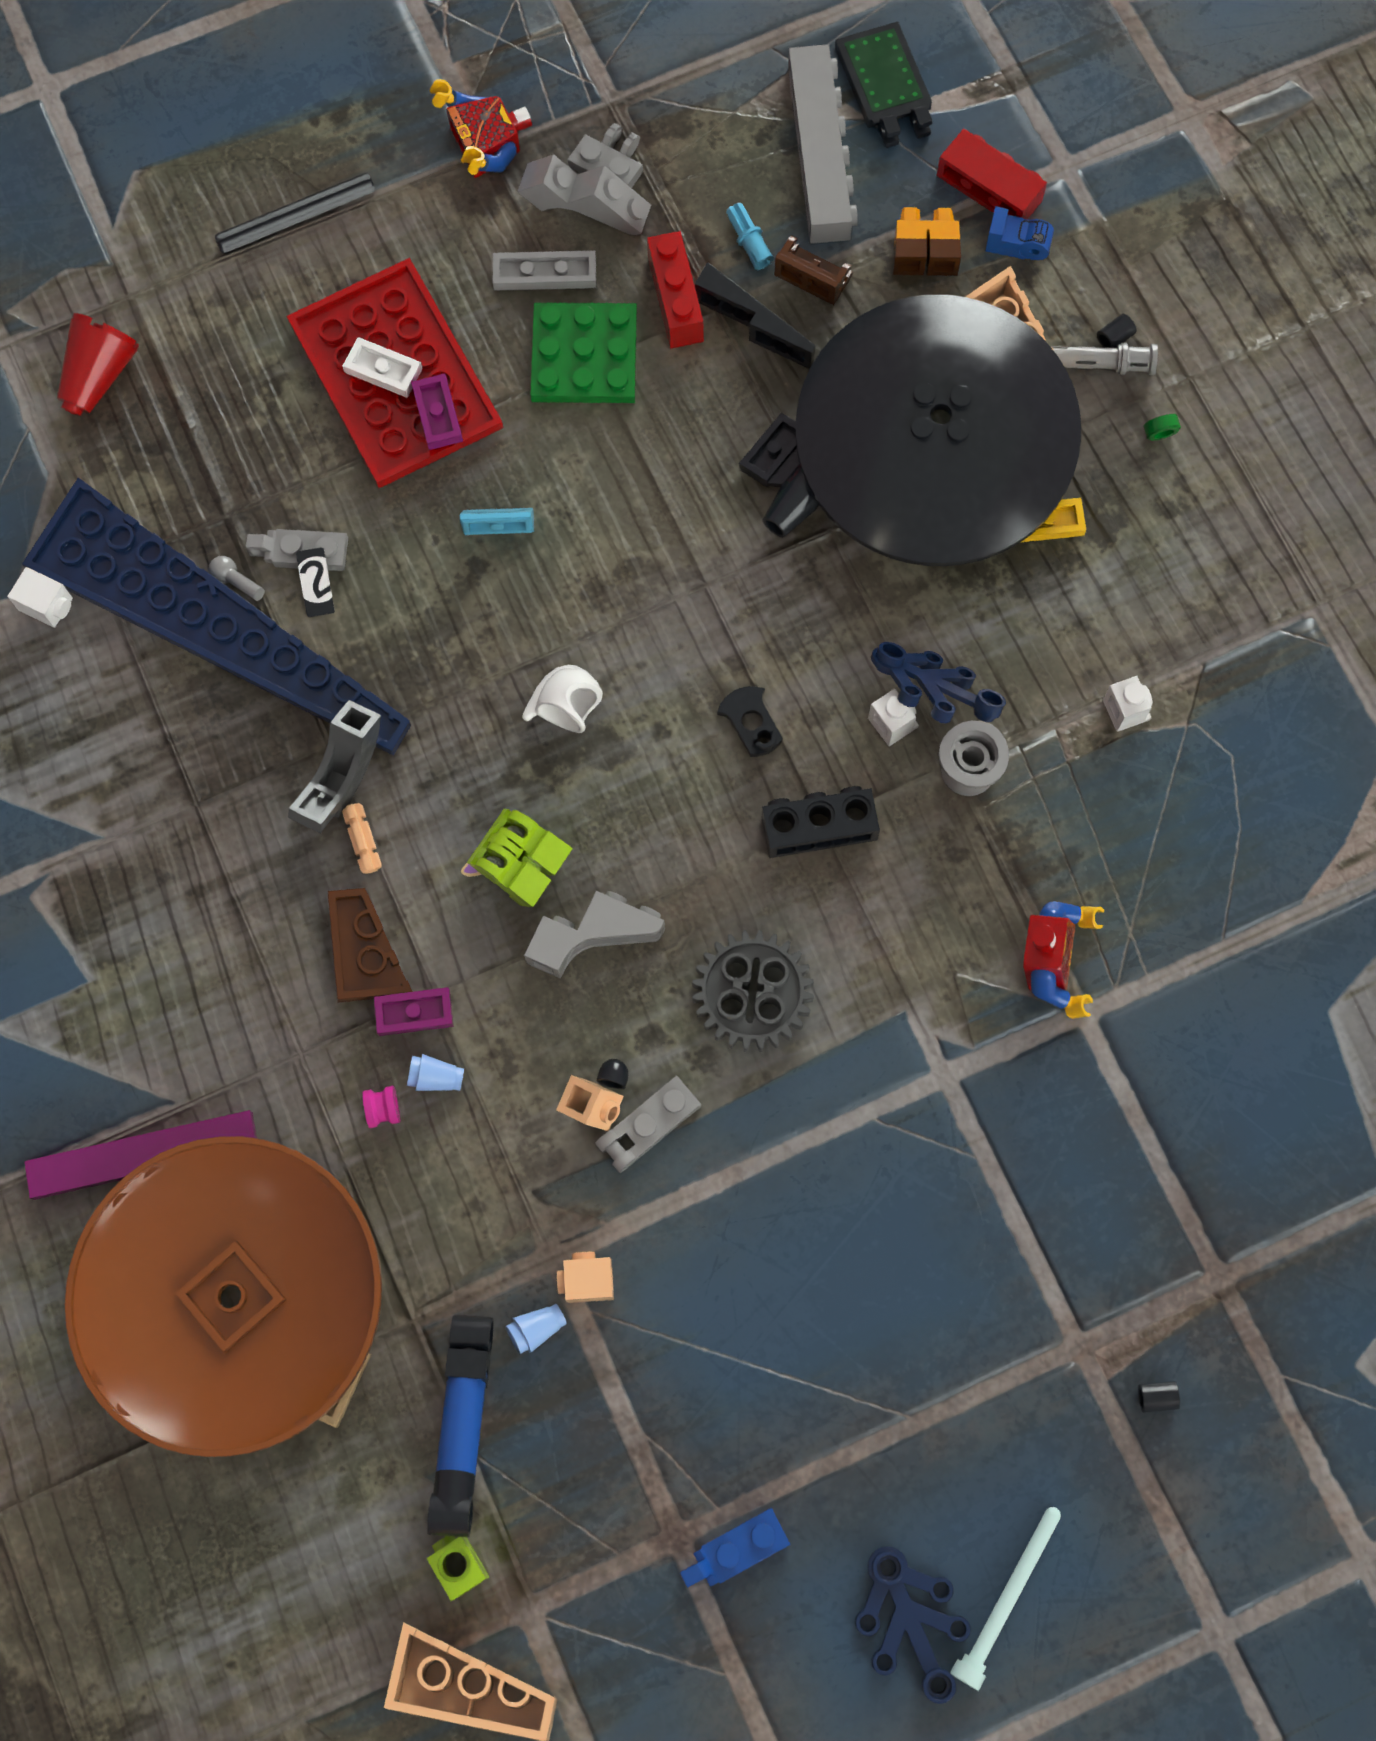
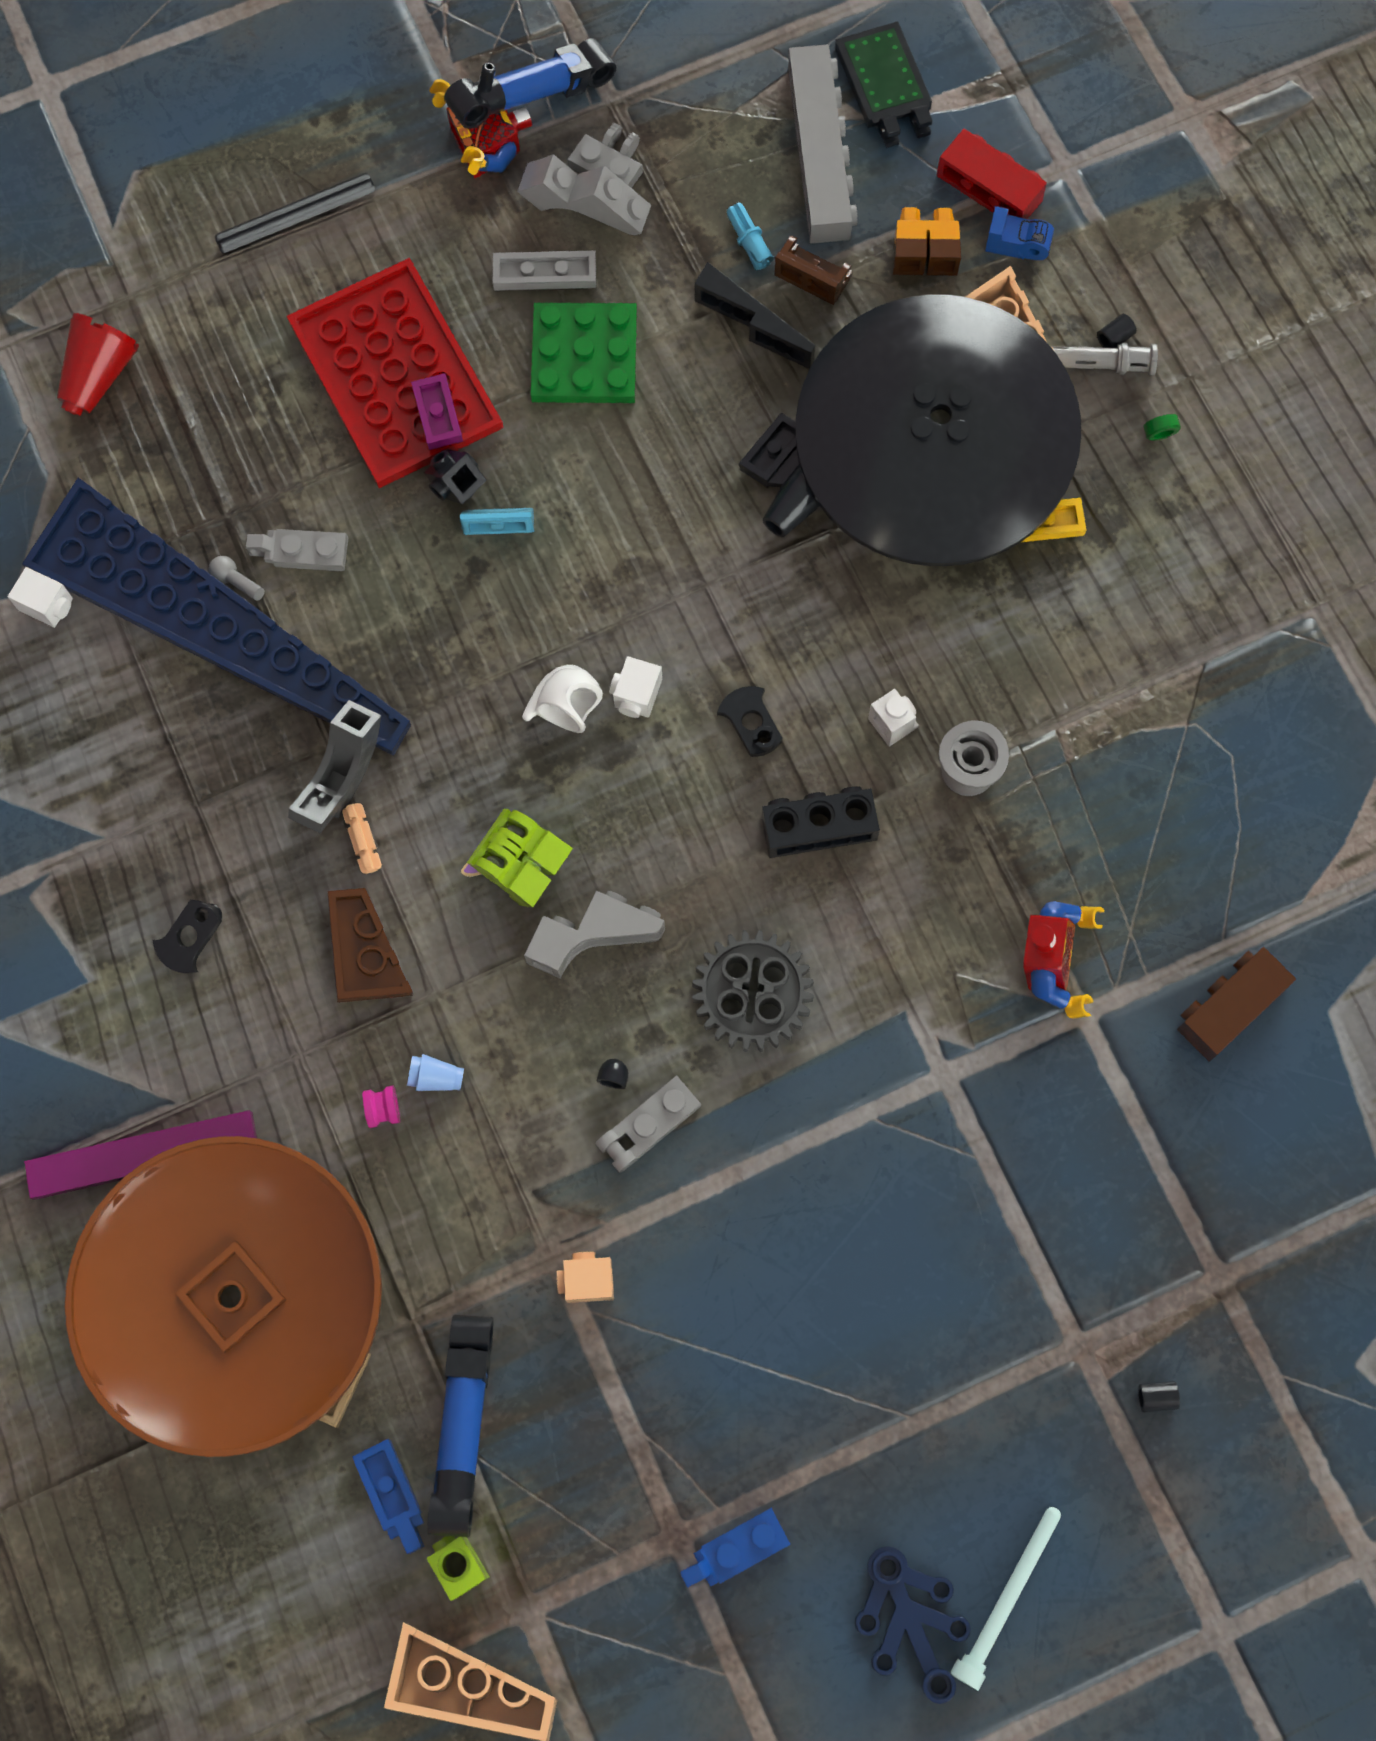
(172, 950): none -> black piece
(315, 582): sticker -> none
(382, 367): white plate -> none
(391, 1494): none -> blue hinge
(413, 1011): magenta plate -> none
(454, 476): none -> black brick
(534, 1328): light blue cone -> none
(566, 72): none -> black piece
(590, 1103): light nougat brick -> none
(636, 687): none -> white brick
(675, 289): red brick -> none
(894, 661): dark blue plant -> none
(1128, 703): white brick -> none
(1235, 1002): none -> reddish brown brick

